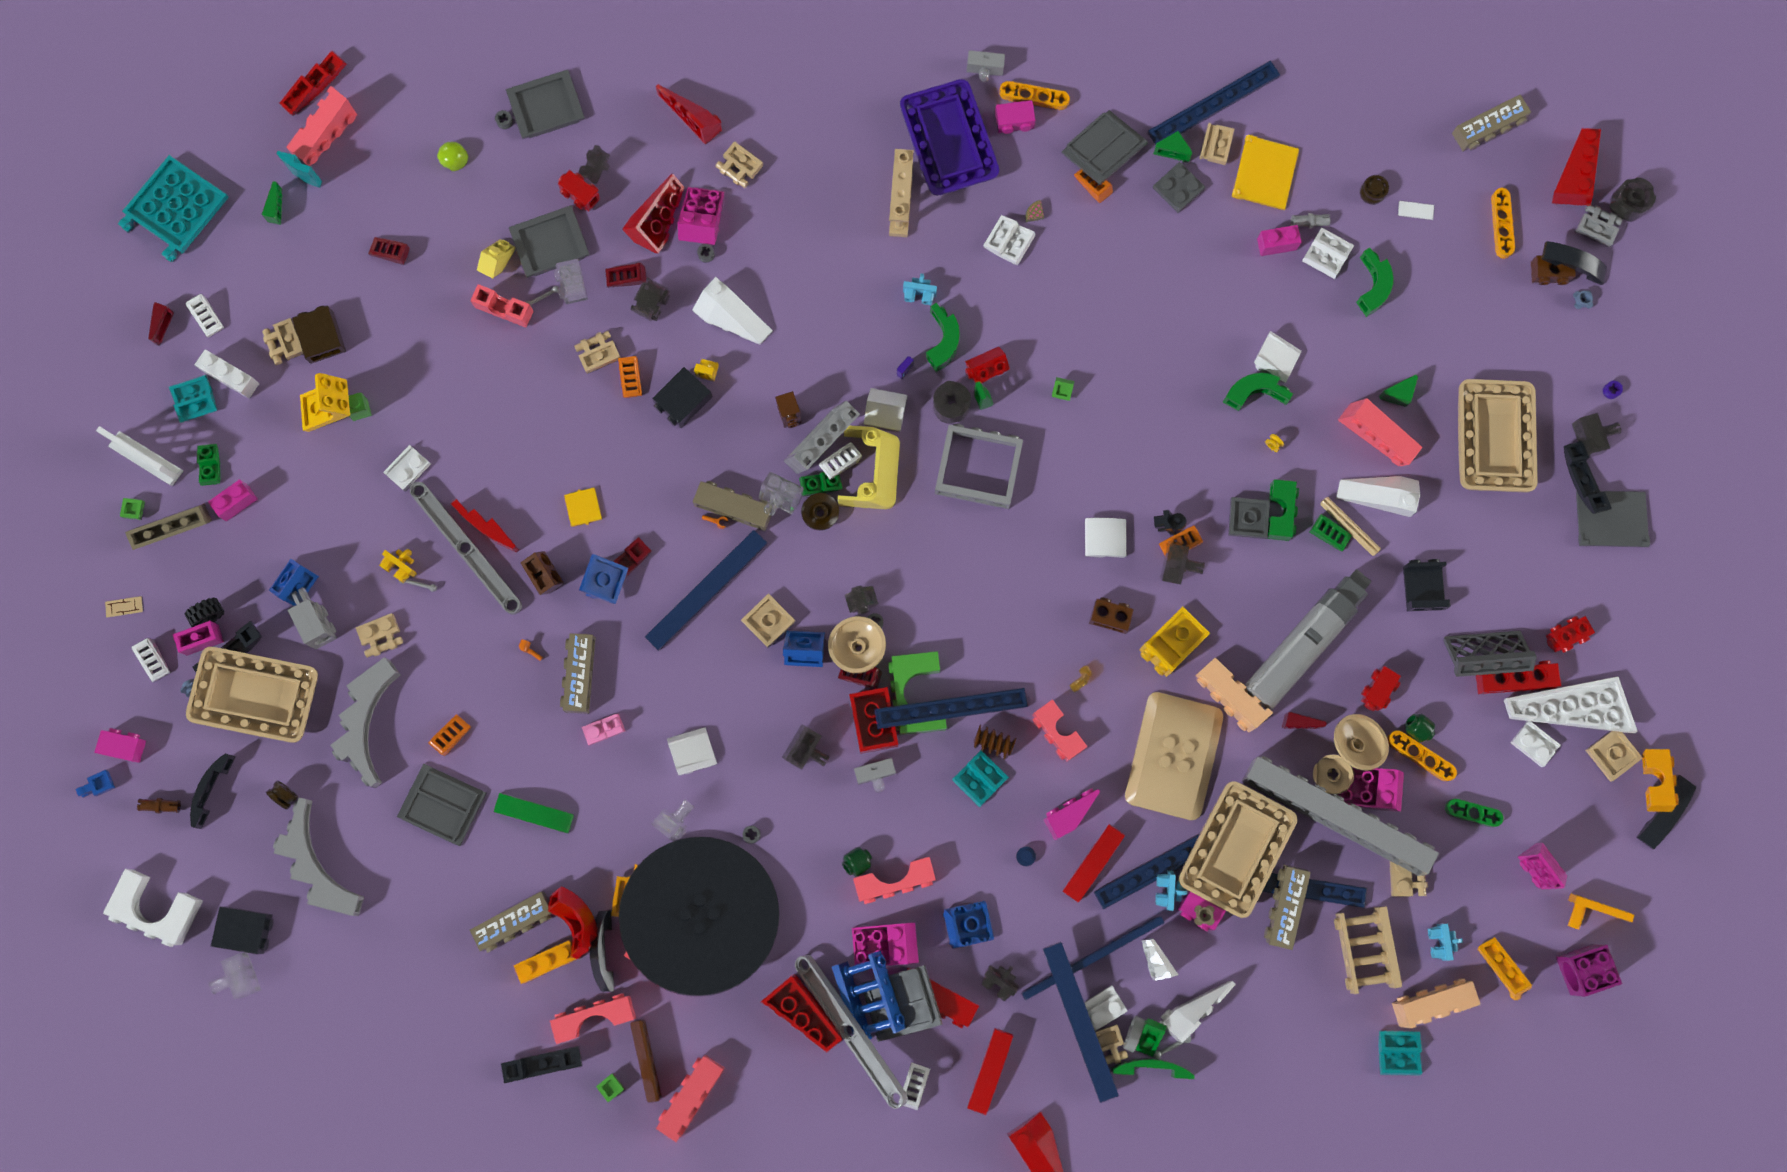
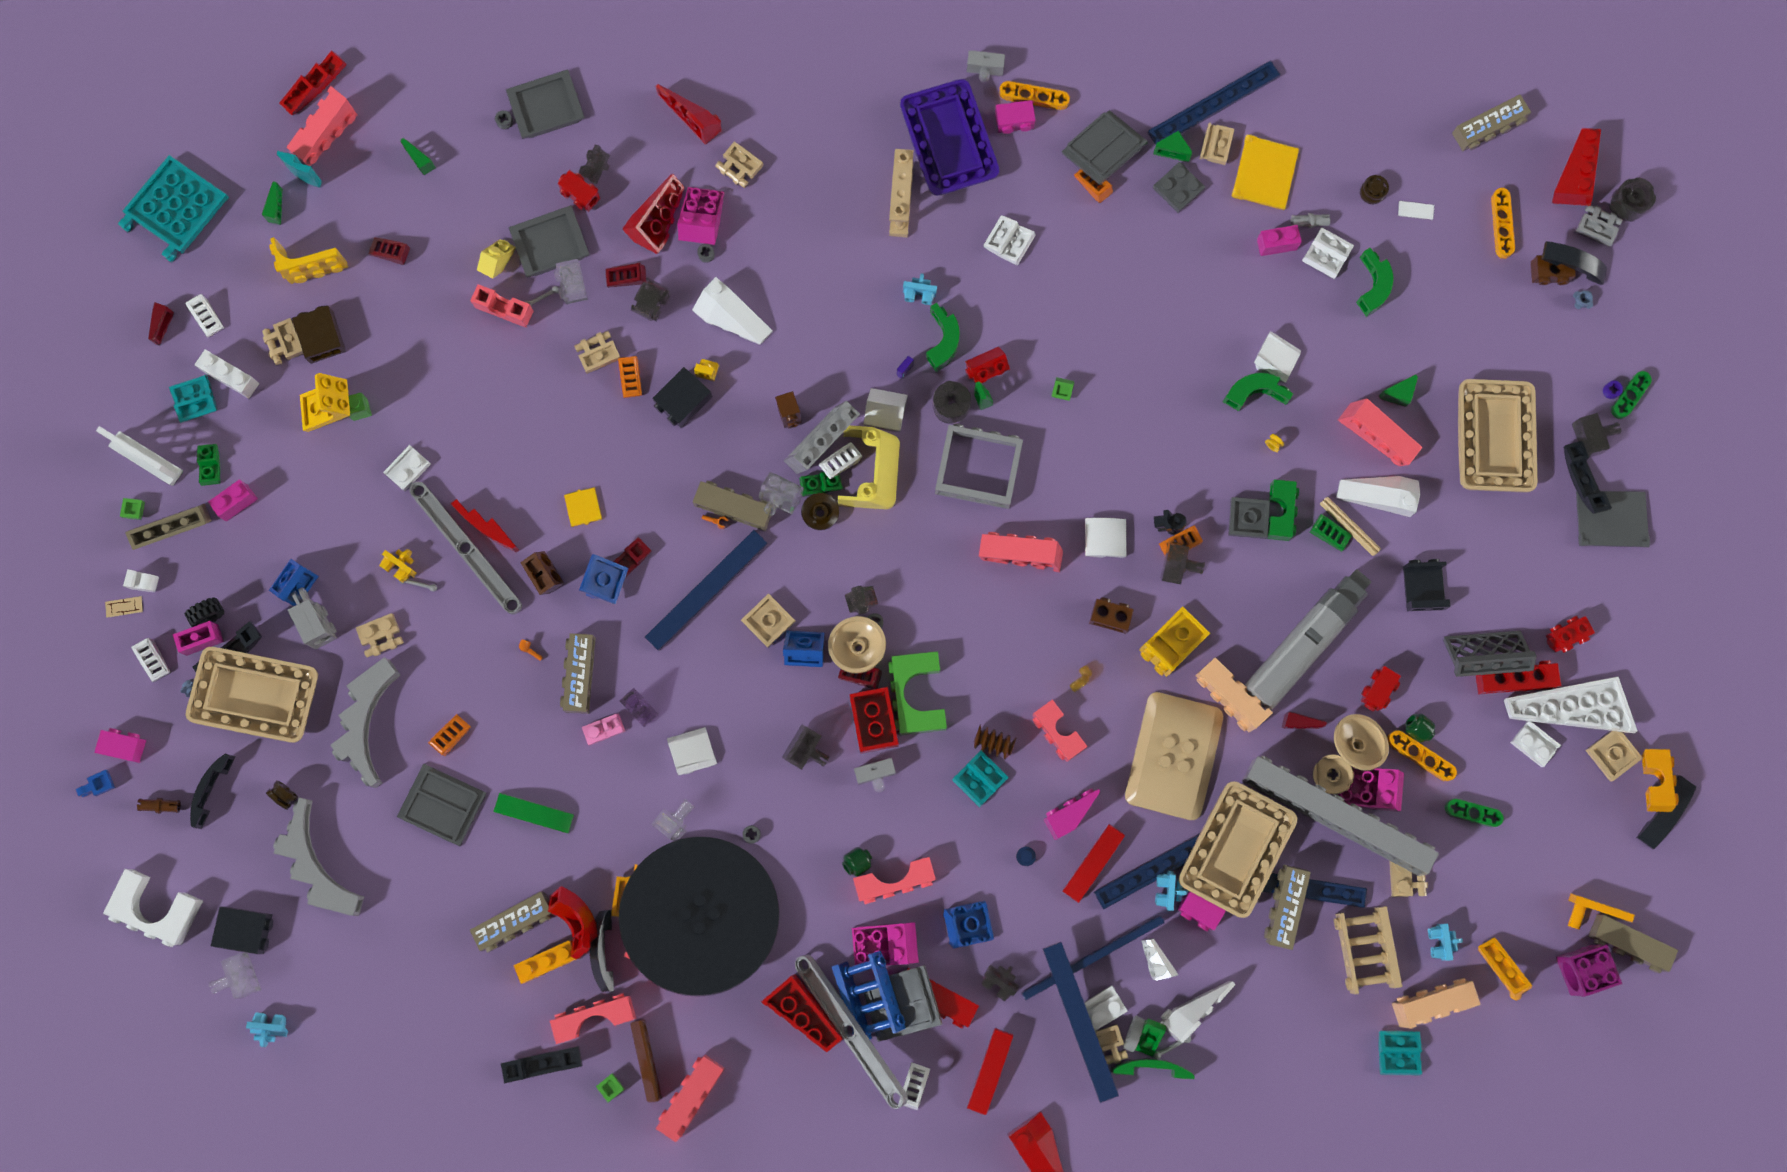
(140, 581): none -> white leg
(259, 1026): none -> medium azure hips
(306, 267): none -> yellow bracket
(423, 162): none -> green slope
(452, 156): lime hair -> none
(638, 707): none -> clear purple slope
(950, 708): dark blue tile -> none
(1021, 550): none -> coral wedge
(1034, 212): olive tile -> none
(1204, 920): dark tan plate -> none
(1543, 867): dark pink slope -> none
(1631, 386): none -> green beam
(1633, 944): none -> dark tan brick

